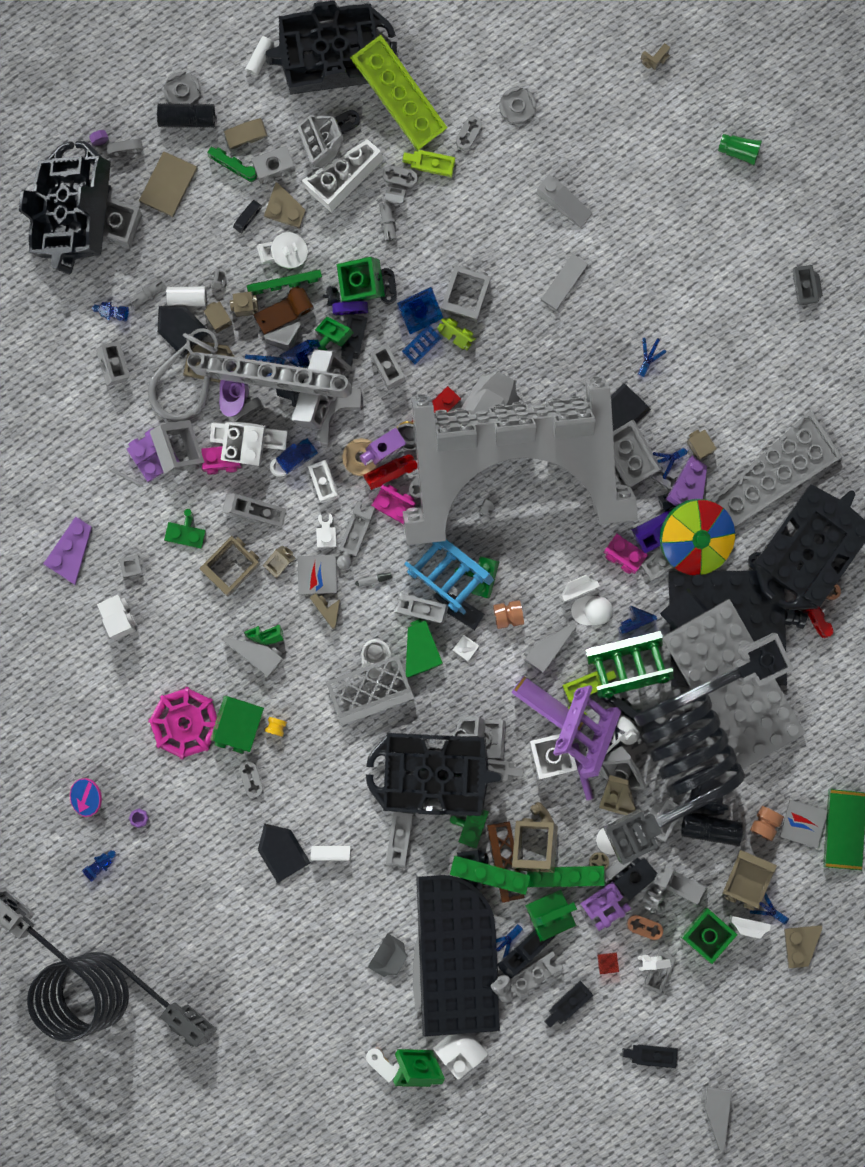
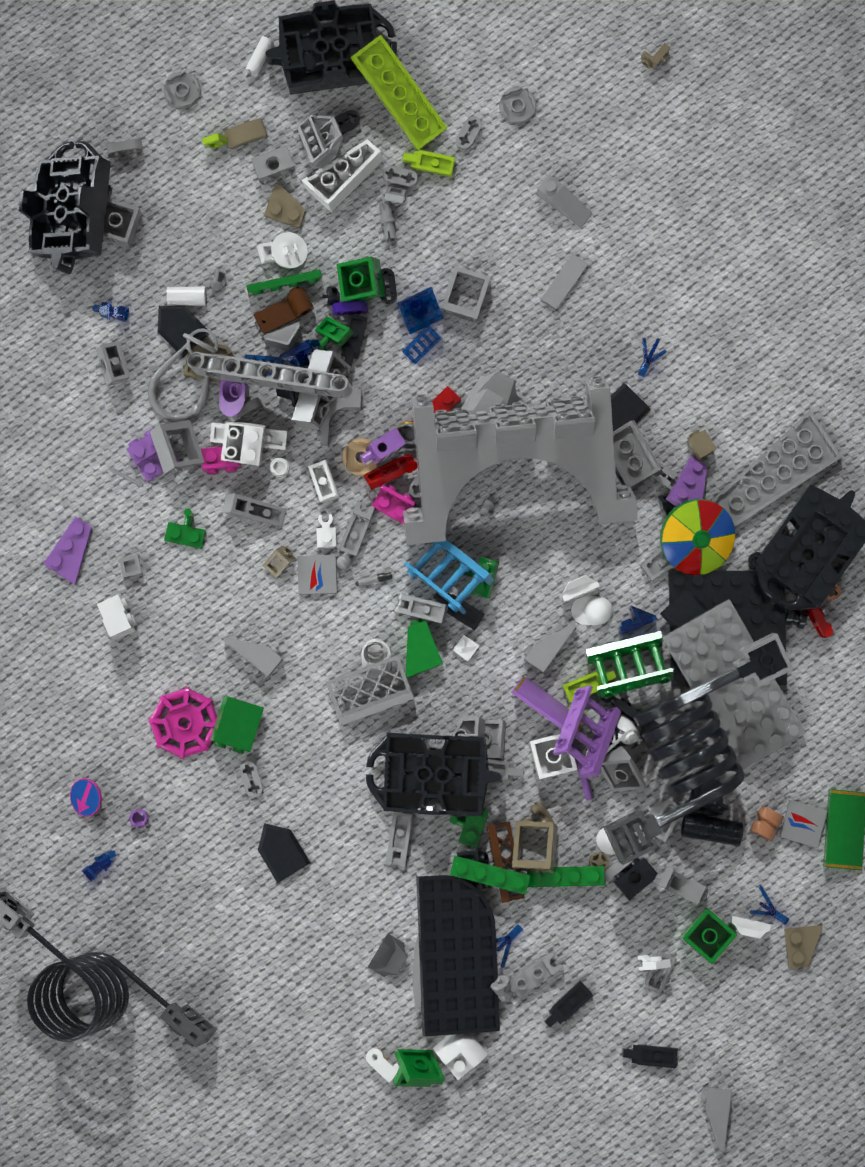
(99, 138): medium lavender tile -> none
(147, 293): light grey pin -> none
(168, 184): dark tan tile -> none
(180, 114): black piece -> none
(215, 141): none -> lime tile
(217, 316): dark tan brick -> none
(232, 164): green plate -> none
(239, 544): dark tan window -> none
(244, 304): dark tan brick -> none
(247, 216): black beam -> none
(265, 637): green slope -> none
(275, 726): yellow wheel -> none
(296, 455): clear blue slope -> none
(330, 613): dark tan slope -> none
(330, 853): white slope -> none
(387, 367): light grey brick -> none
(450, 328): lime hinge -> none
(508, 614): nougat wheel -> none
(522, 954): black slope -> none
(551, 915): green bracket -> none
(601, 901): medium lavender plate -> none
(608, 963): clear red plate -> none
(617, 796): dark tan wing -> none
(625, 553): dark pink bracket -> none
(642, 931): nougat beam -> none
(648, 533): dark purple slope -> none
(655, 900): light grey gear -> none
(671, 457): clear blue plant -> none
(740, 148): green plant -> none
(749, 880): dark tan panel -> none
(807, 285): dark grey slope -> none

